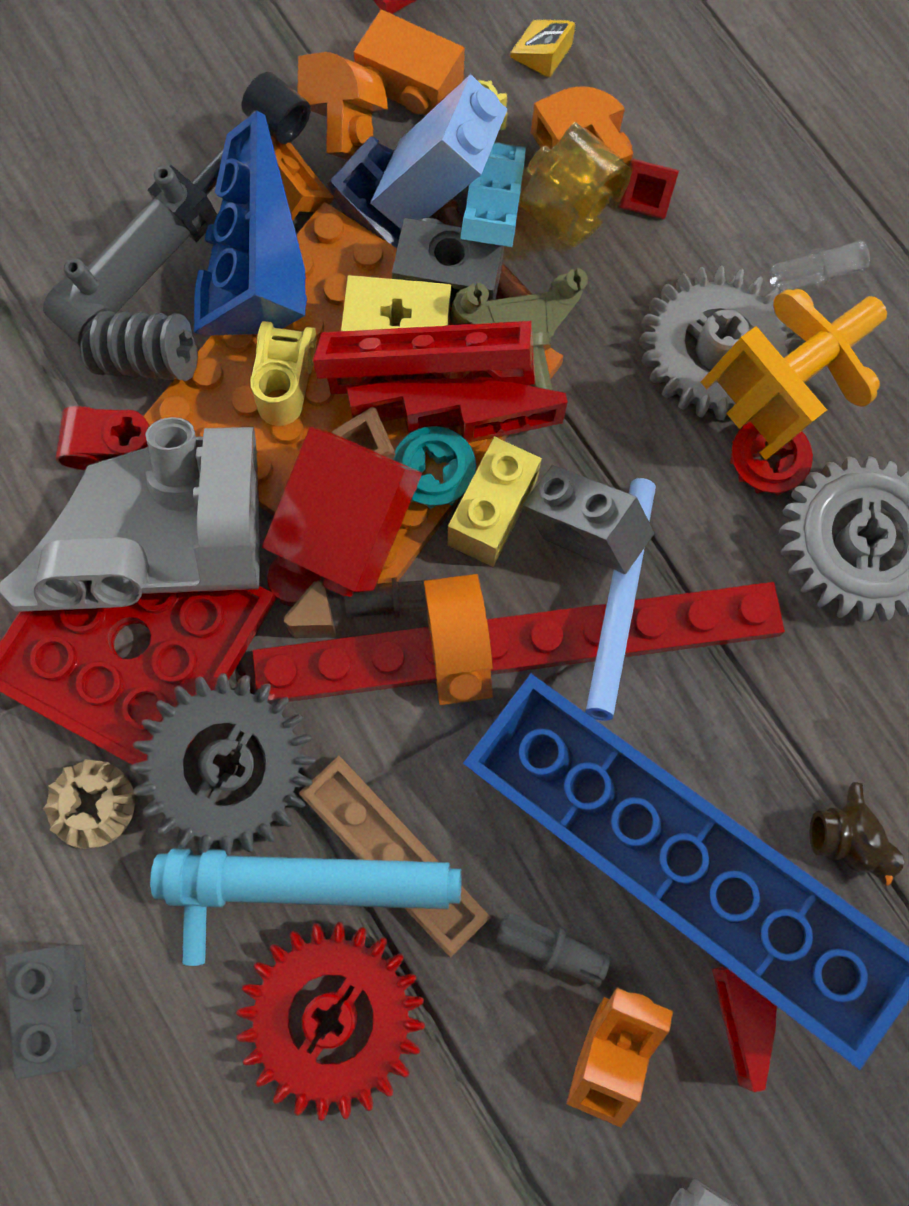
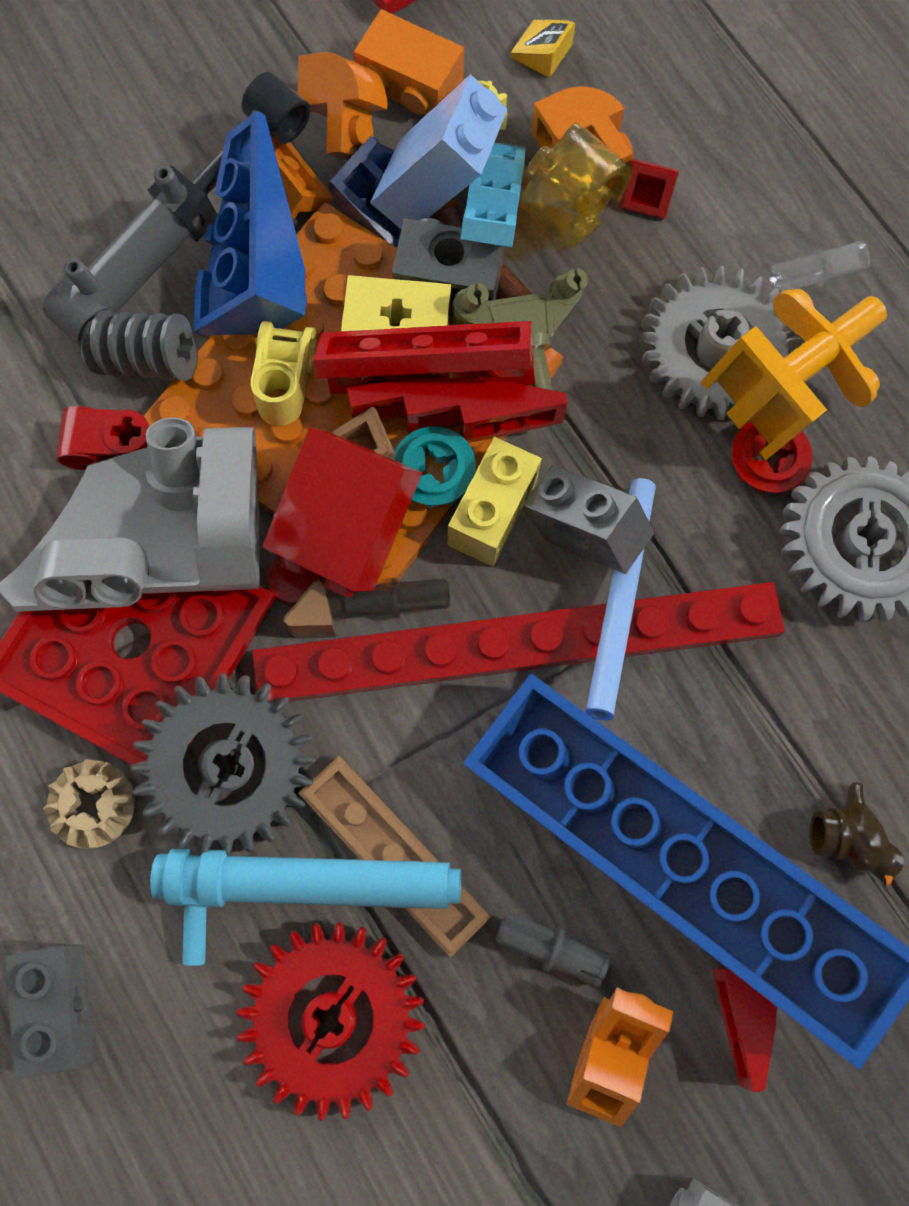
(459, 639): orange brick -> none

